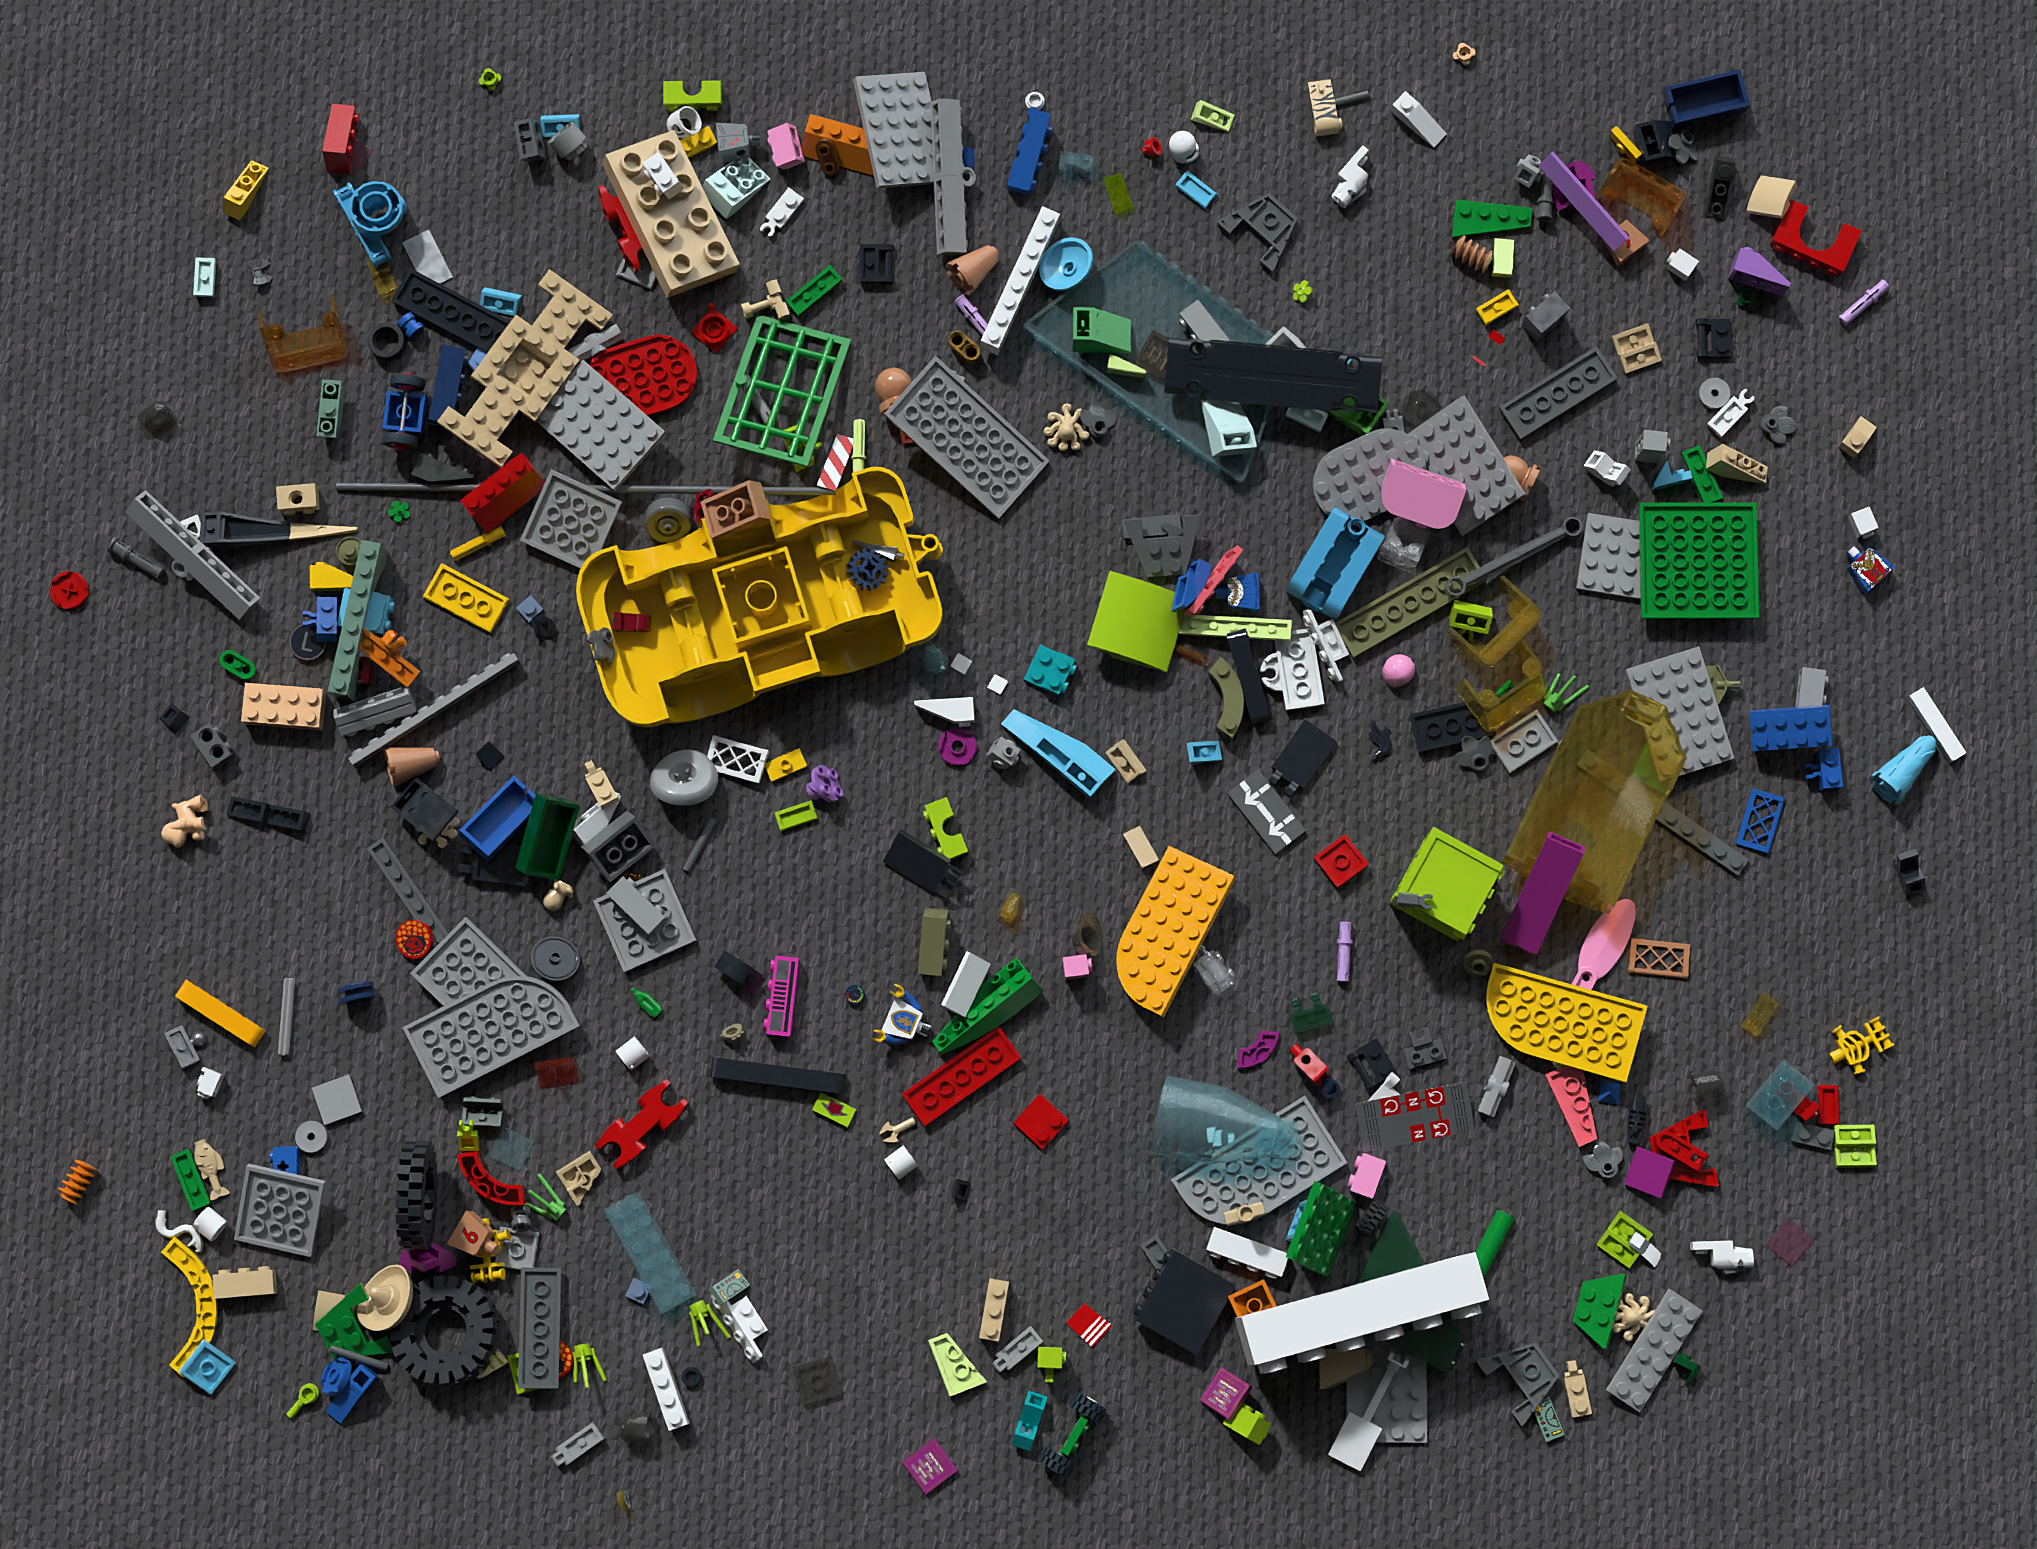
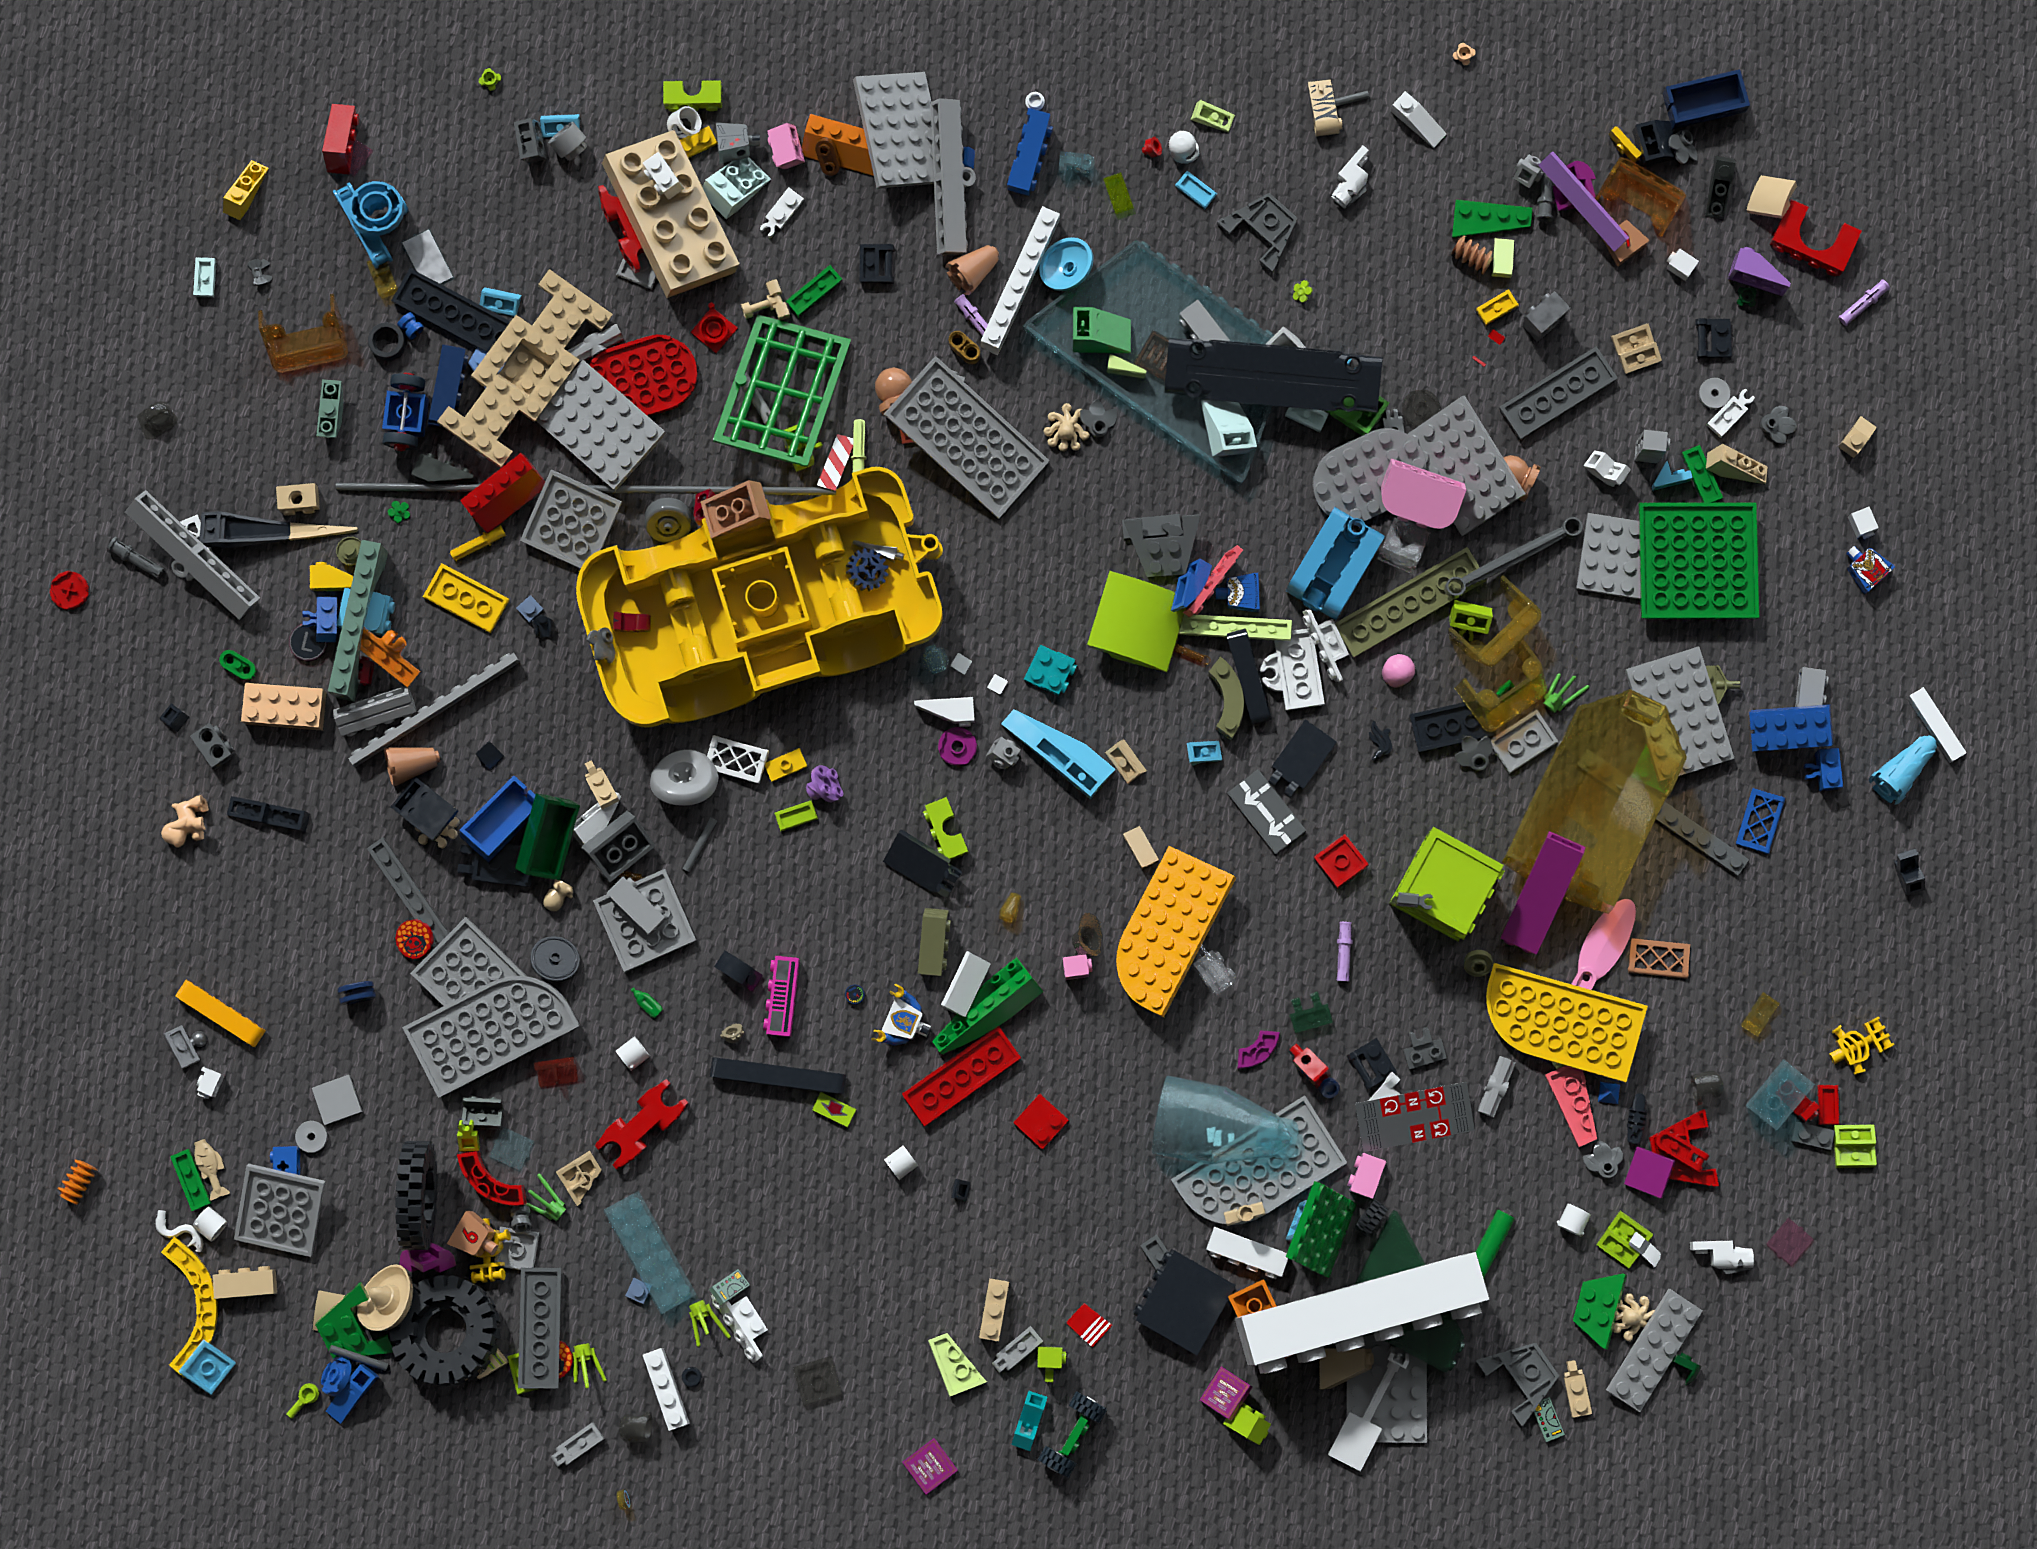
(286, 1016): light grey axle -> none
(897, 1129): tan bar -> none
(1574, 1220): none -> white piece

